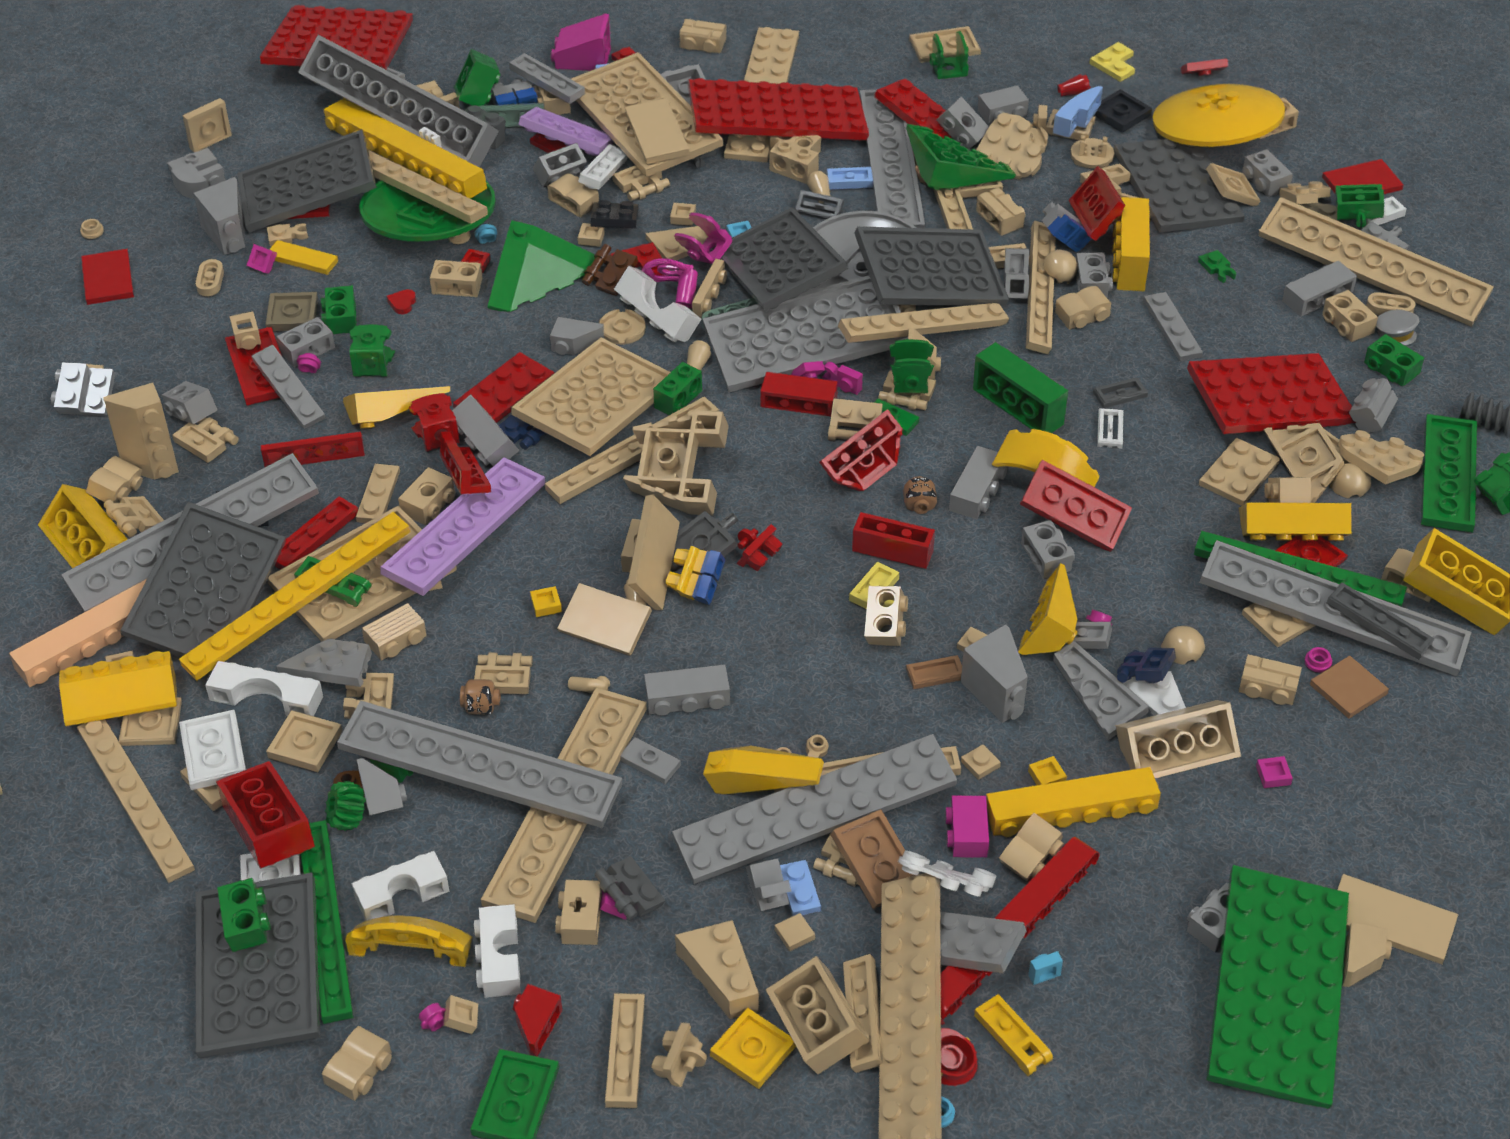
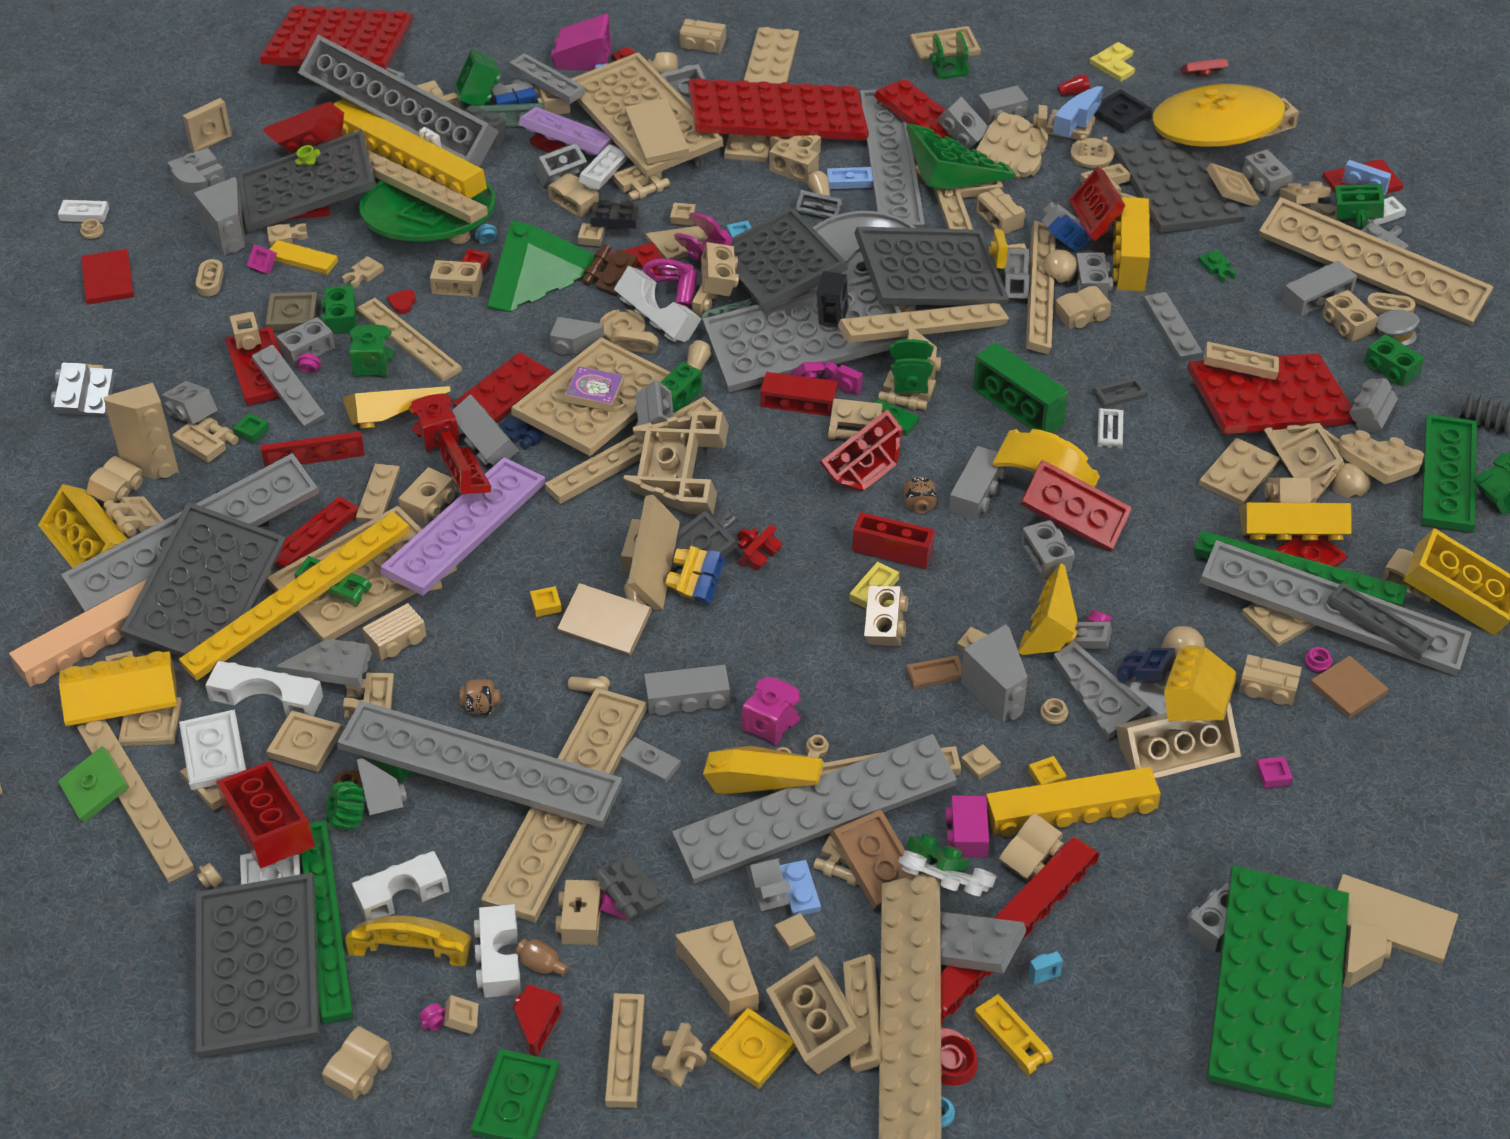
(83, 210): none -> white plate
(93, 784): none -> bright green plate
(209, 876): none -> tan plate
(239, 915): green brick -> none
(251, 428): none -> green plate
(307, 155): none -> lime plate
(308, 128): none -> red wedge
(363, 270): none -> tan plate
(410, 340): none -> tan tile
(507, 672): tan plate -> none
(540, 957): none -> medium nougat plant
(594, 388): none -> tile
(635, 340): none -> tan plate
(654, 404): none -> light grey brick
(664, 61): none -> tan hair
(718, 269): none -> tan brick
(771, 710): none -> dark pink piece
(832, 298): none -> black brick
(947, 858): none -> green wing
(999, 248): none -> yellow plate
(1054, 705): none -> tan plate
(1198, 686): none -> yellow slope
(1241, 360): none -> tan plate
(1362, 175): none -> light blue plate

